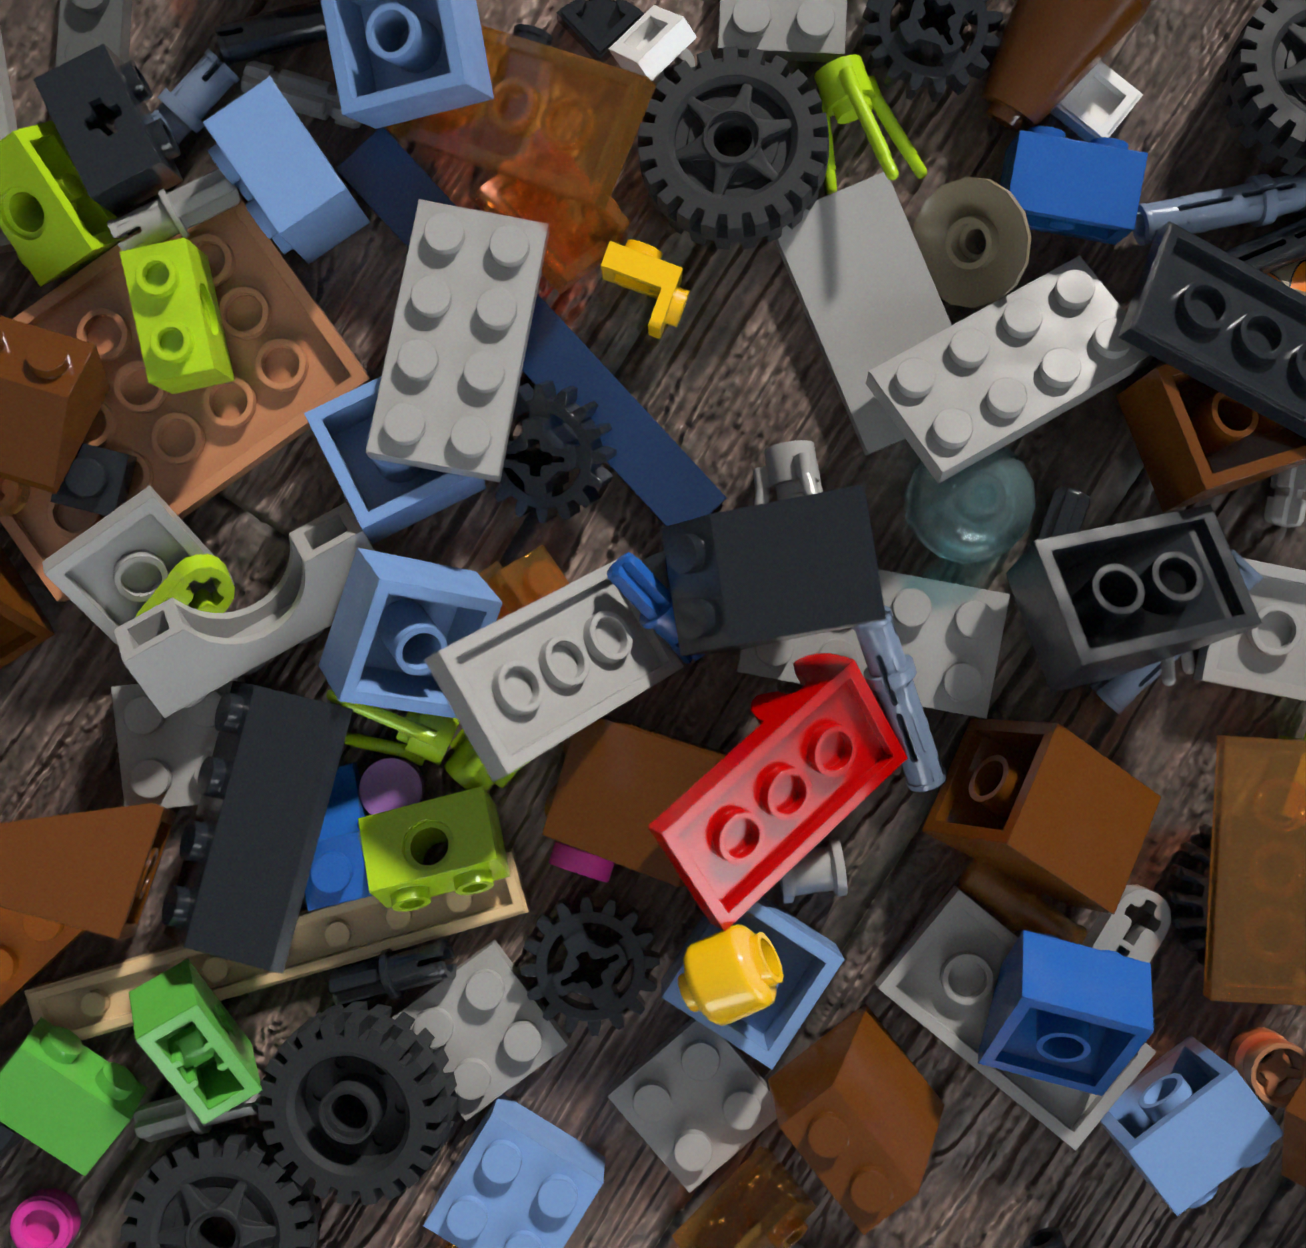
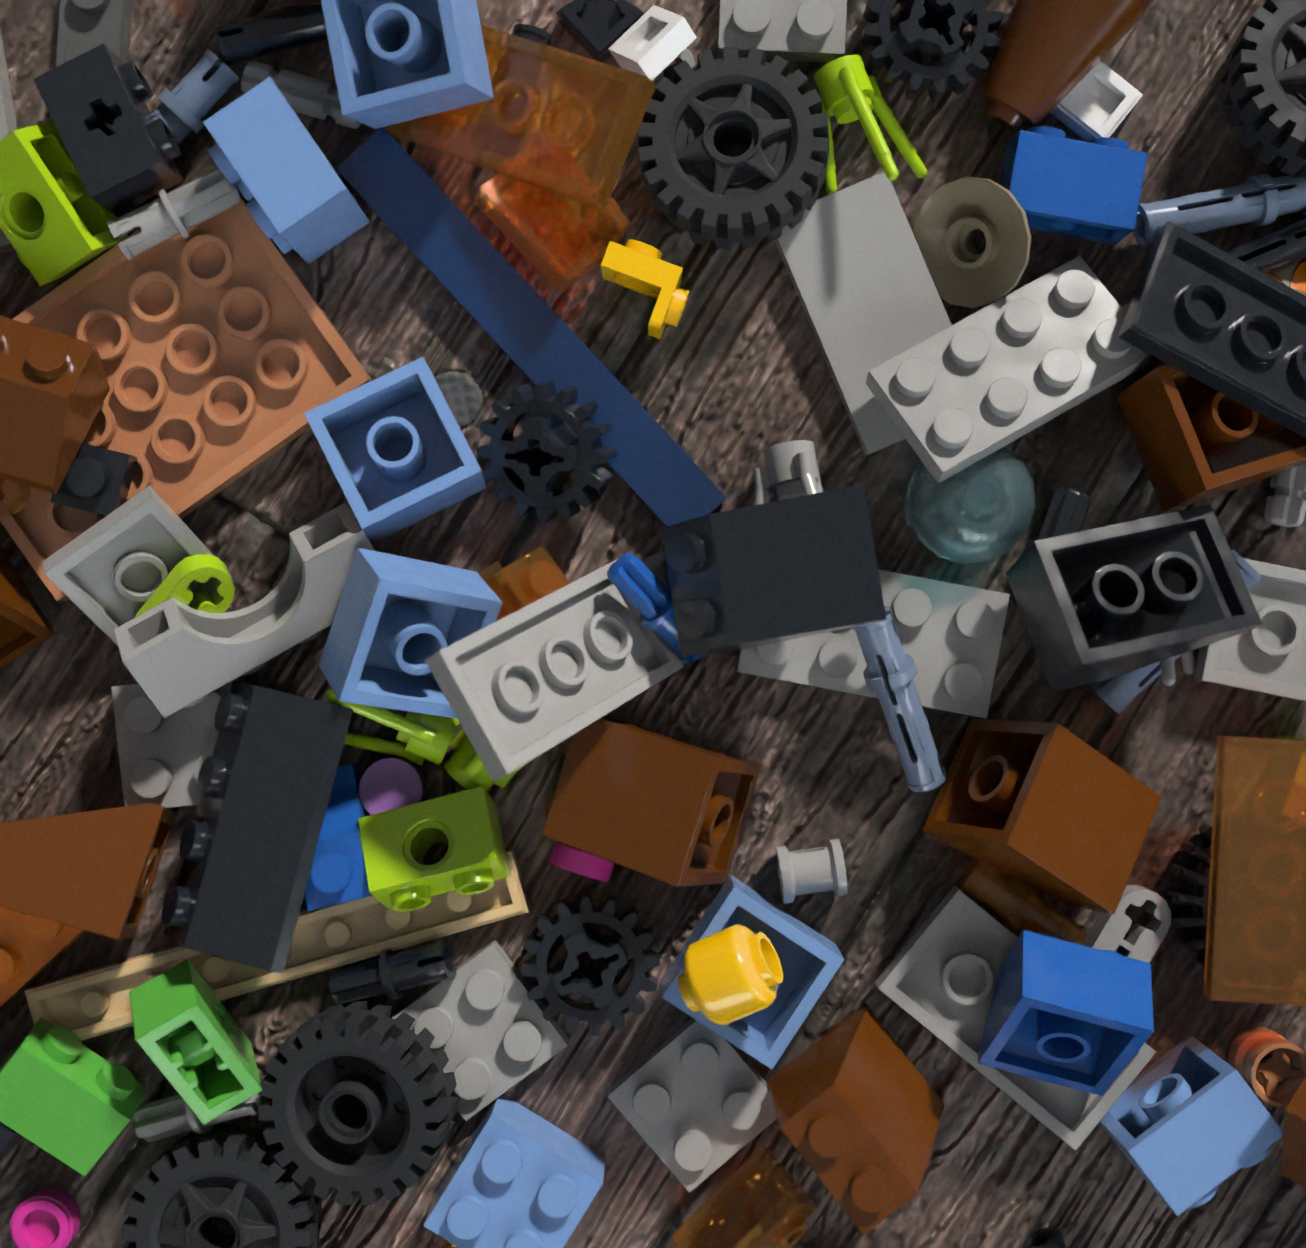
(177, 316): lime brick -> none
(458, 341): light grey plate -> none
(779, 787): red hinge -> none

